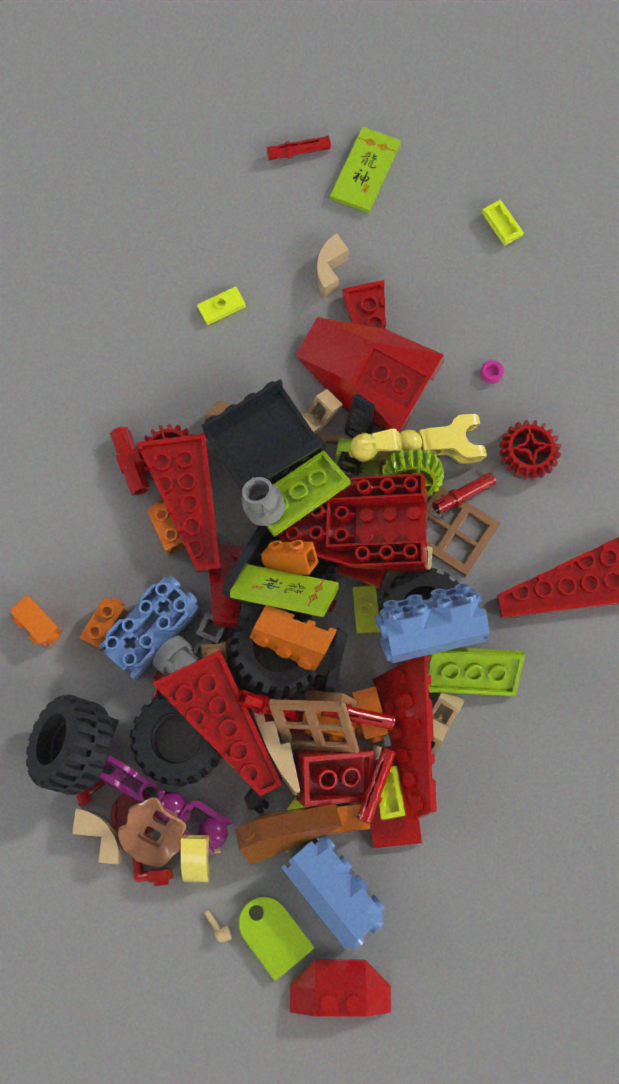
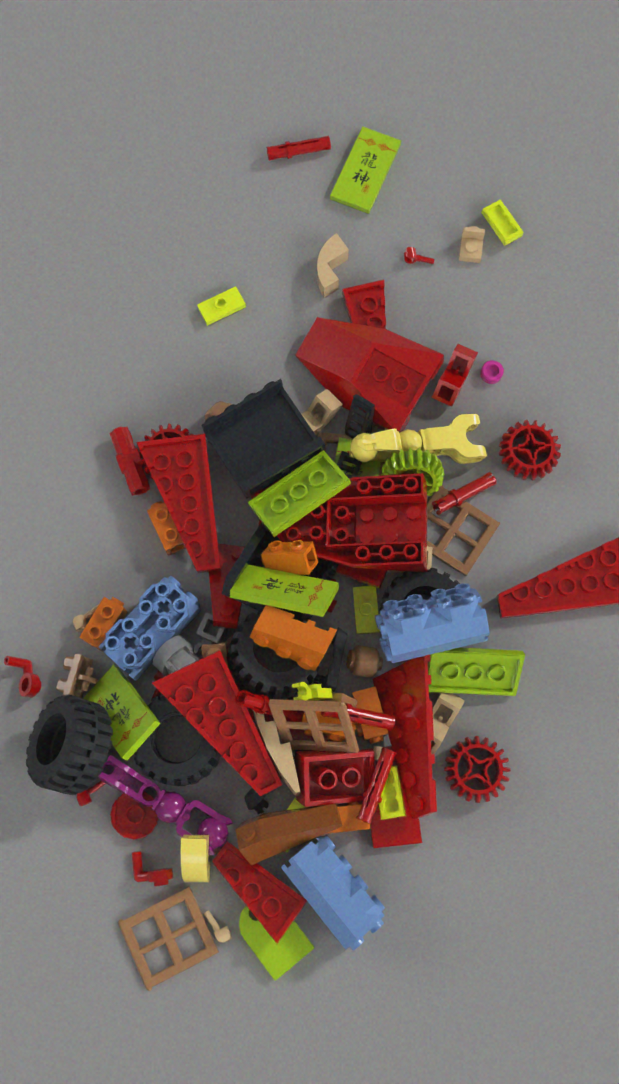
(29, 682): none -> red plate
(36, 621): orange brick -> none
(79, 676): none -> medium nougat hips
(80, 621): none -> tan hand
(93, 824): tan brick -> none
(128, 712): none -> lime tile
(143, 846): nougat piece -> none
(168, 938): none -> medium nougat window
(262, 501): light grey piece -> none
(264, 894): none -> red wing
(312, 692): none -> neon yellow plate
(340, 990): red wedge -> none
(364, 661): none -> medium nougat head
(411, 257): none -> red hand
(454, 375): none -> red brick
(471, 244): none -> tan bracket
(483, 778): none -> red gear

